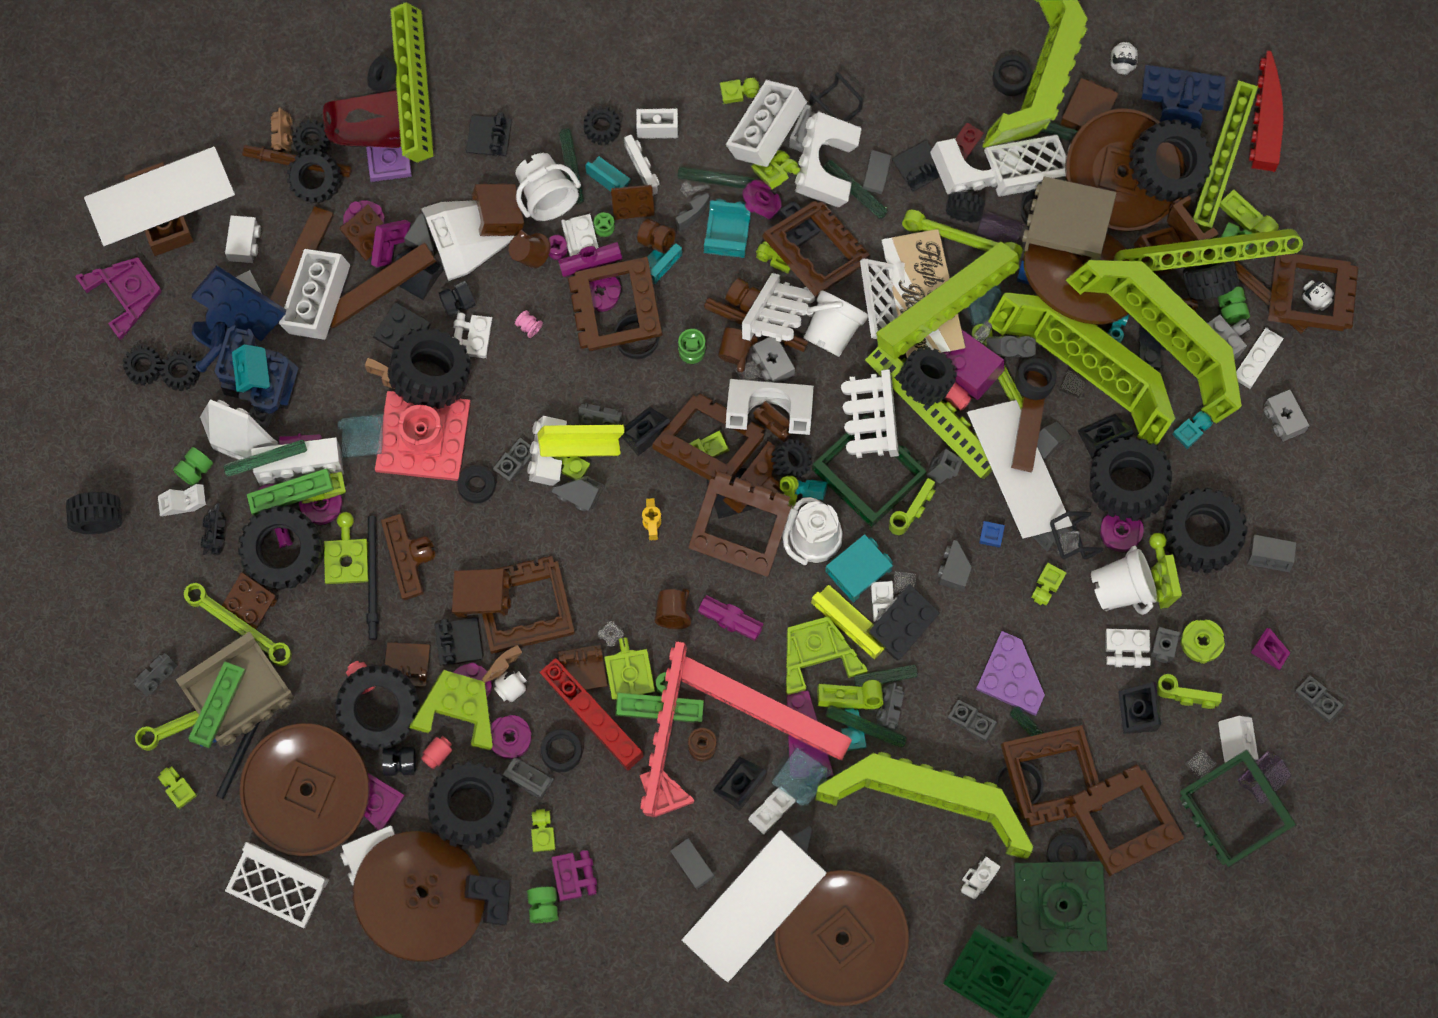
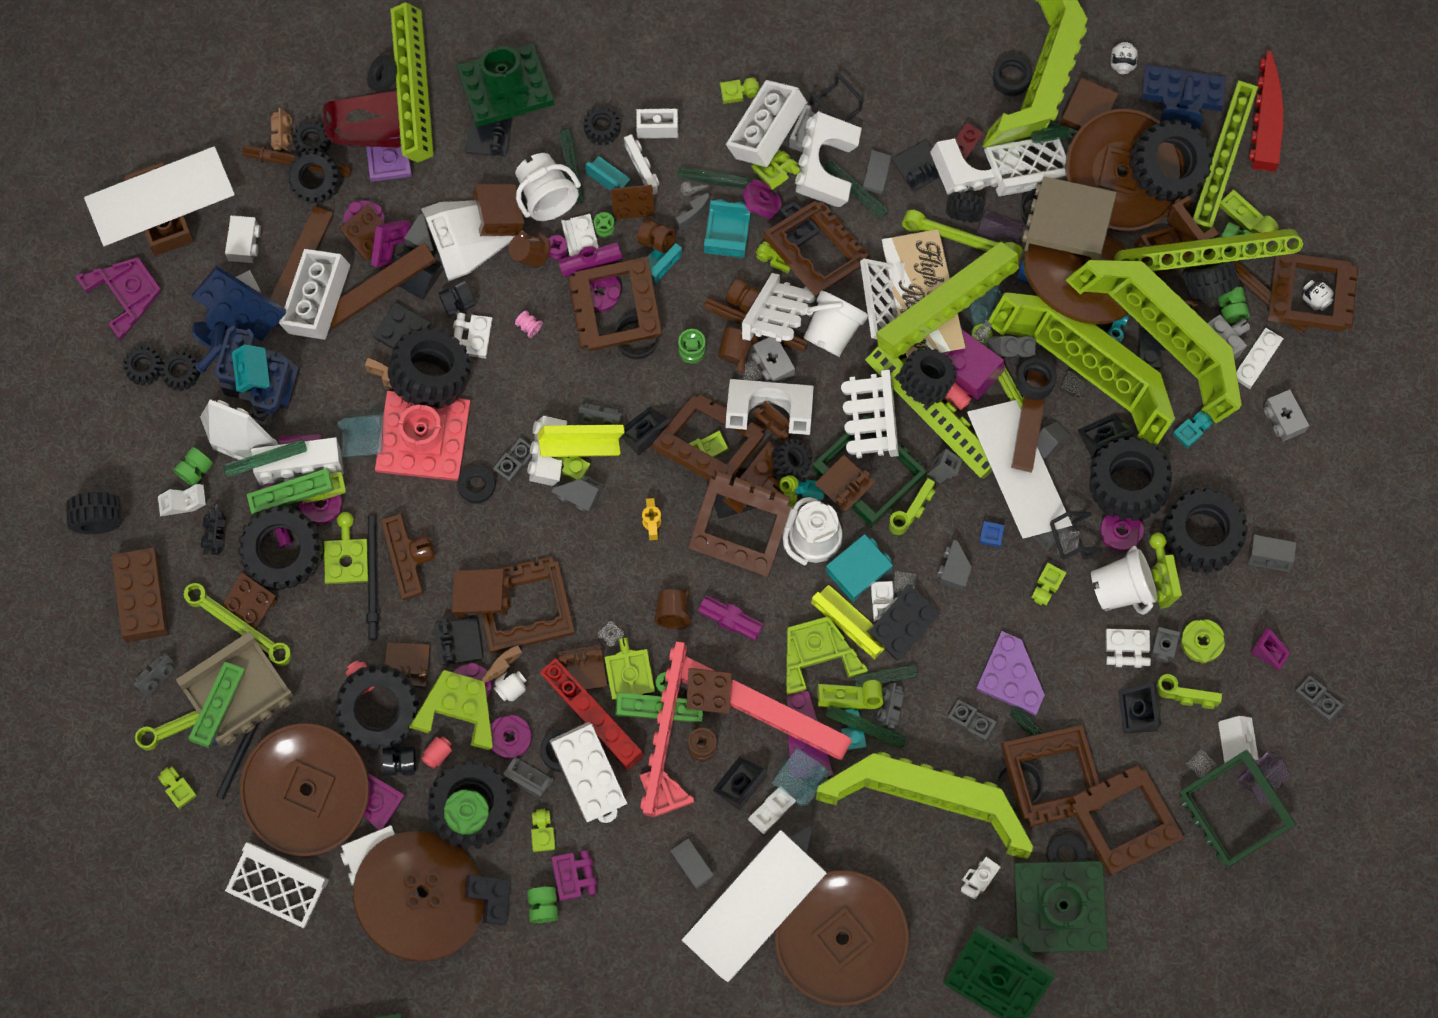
(140, 595): none -> reddish brown brick
(466, 812): none -> bright green tile
(504, 84): none -> dark green piece
(588, 773): none -> white piece
(709, 690): none -> reddish brown hinge
(845, 483): none -> reddish brown hinge
(1049, 134): none -> clear green axle

